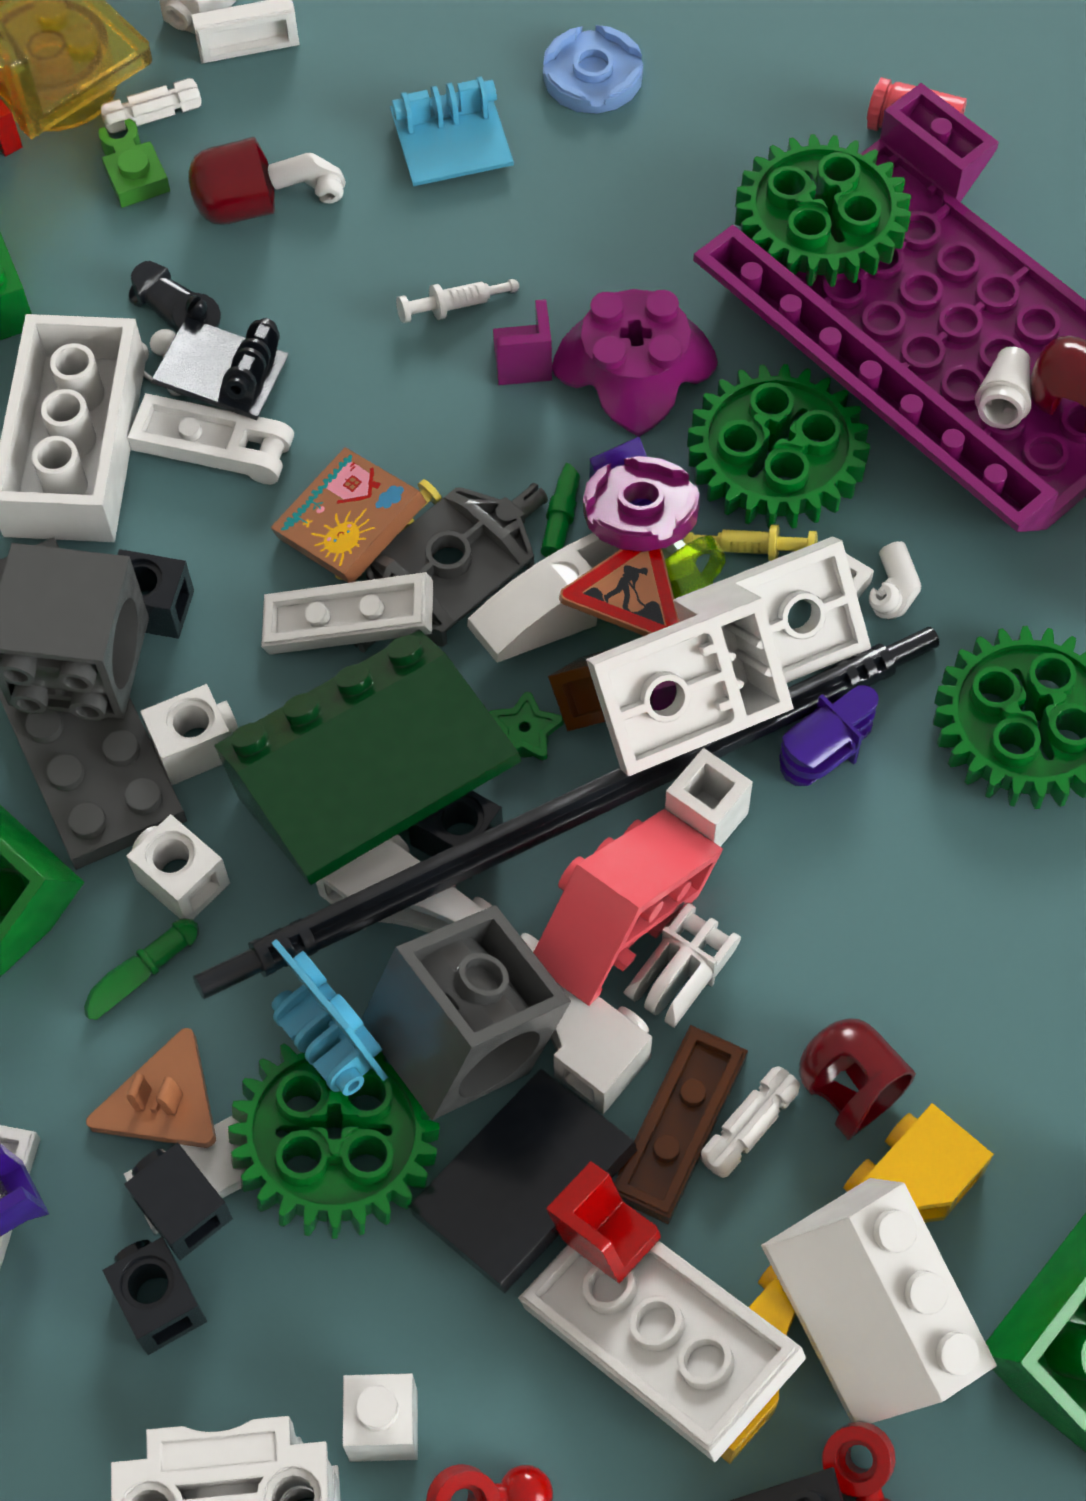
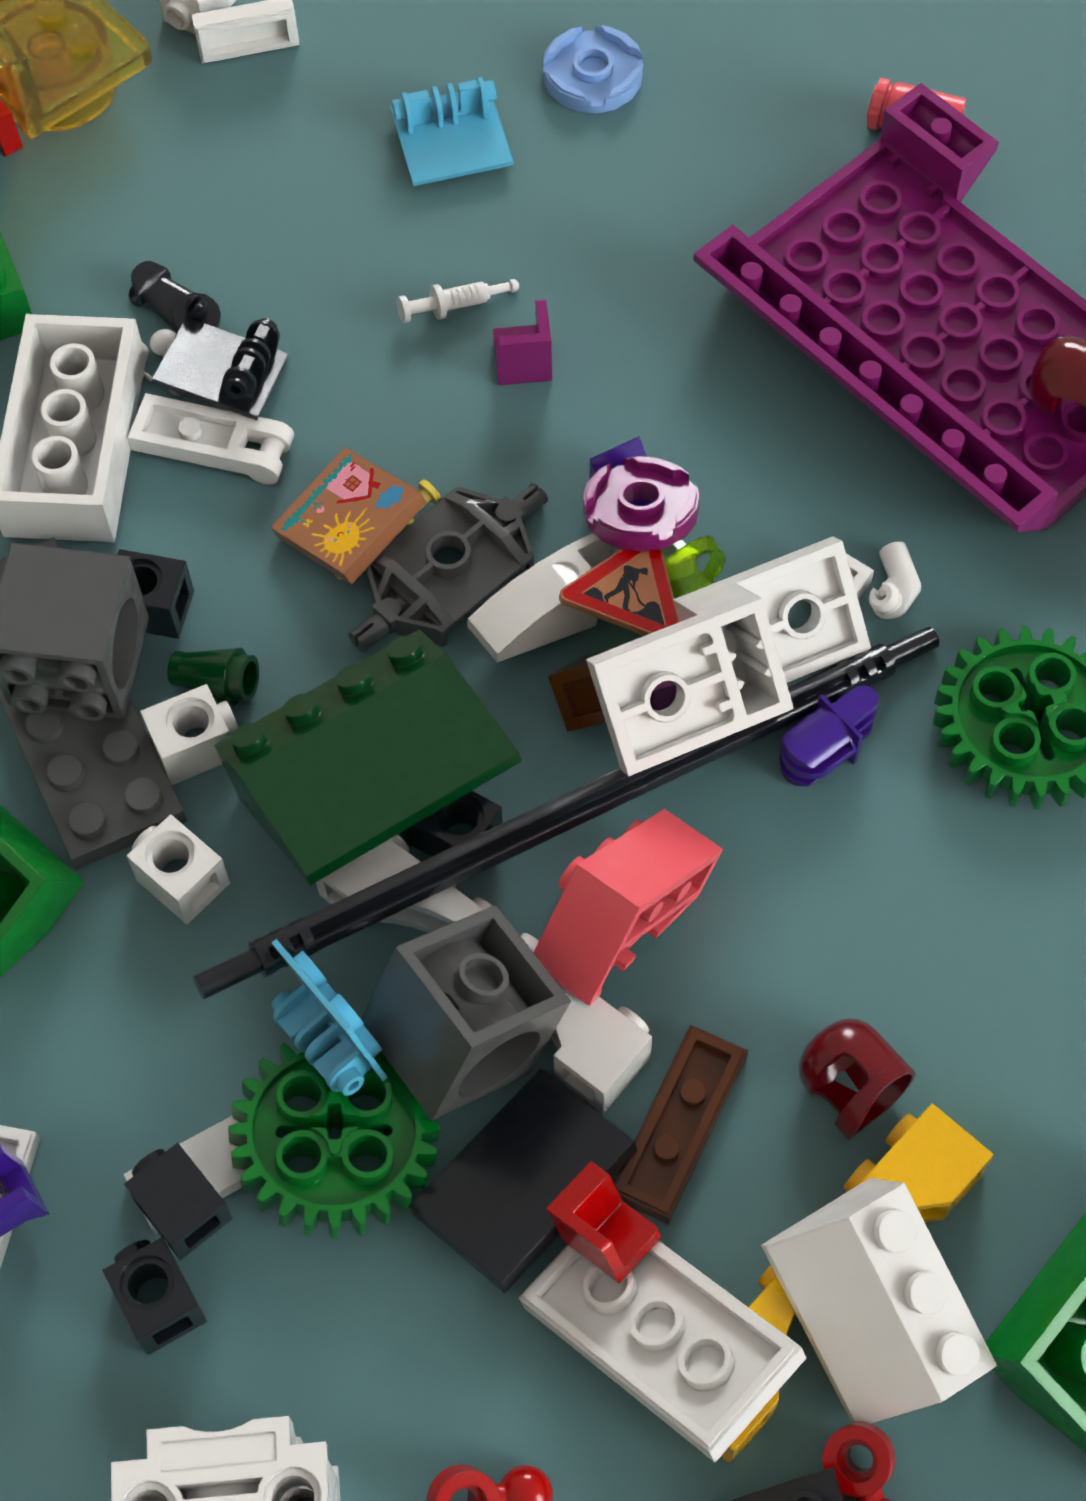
(132, 166): bright green plate -> none
(137, 969): green piece -> none
(151, 105): white axle -> none
(162, 1099): nougat piece -> none
(227, 672): none -> dark green cone
(231, 182): dark red helmet -> none
(312, 170): white arm -> none
(347, 613): white tile -> none
(380, 1417): white brick -> none
(541, 726): green plate -> none
(561, 511): green piece -> none
(635, 355): magenta brick -> none
(685, 961): white arm -> none
(710, 797): white brick -> none
(750, 1121): white axle -> none
(758, 541): light yellow piece -> none
(818, 469): green gear -> none
(824, 209): green gear -> none
(1006, 390): white cone -> none

